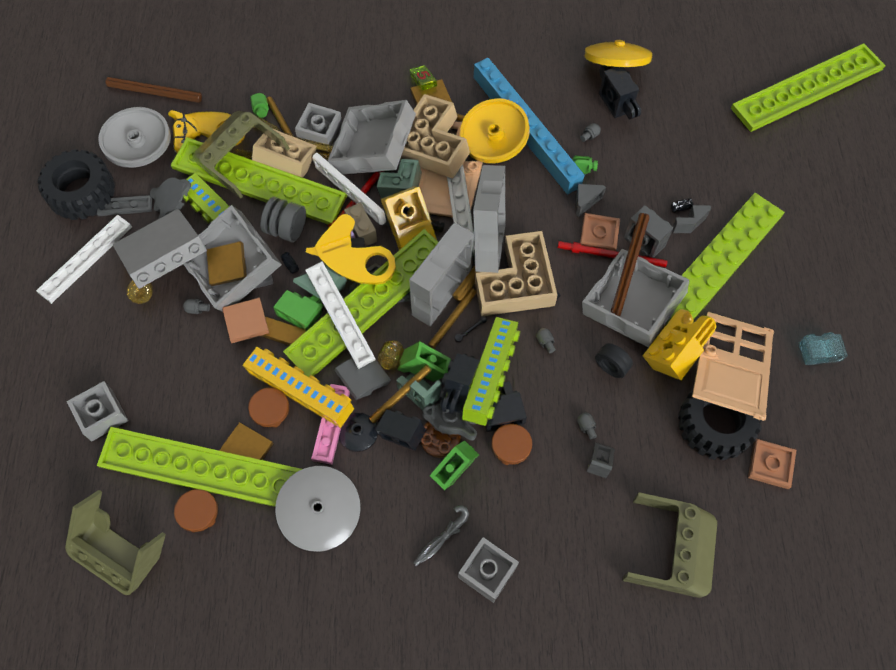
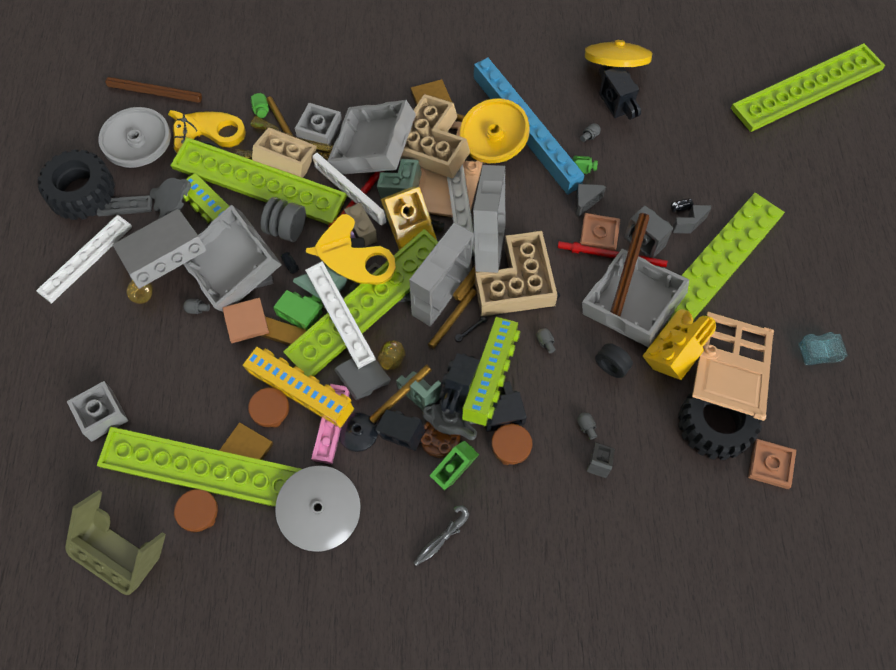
(226, 138): olive windscreen -> none
(226, 263): pearl gold tile -> none
(419, 355): bright green hinge -> none
(423, 77): clear neon green tile -> none
(488, 569): light grey brick -> none
(692, 552): olive windscreen -> none

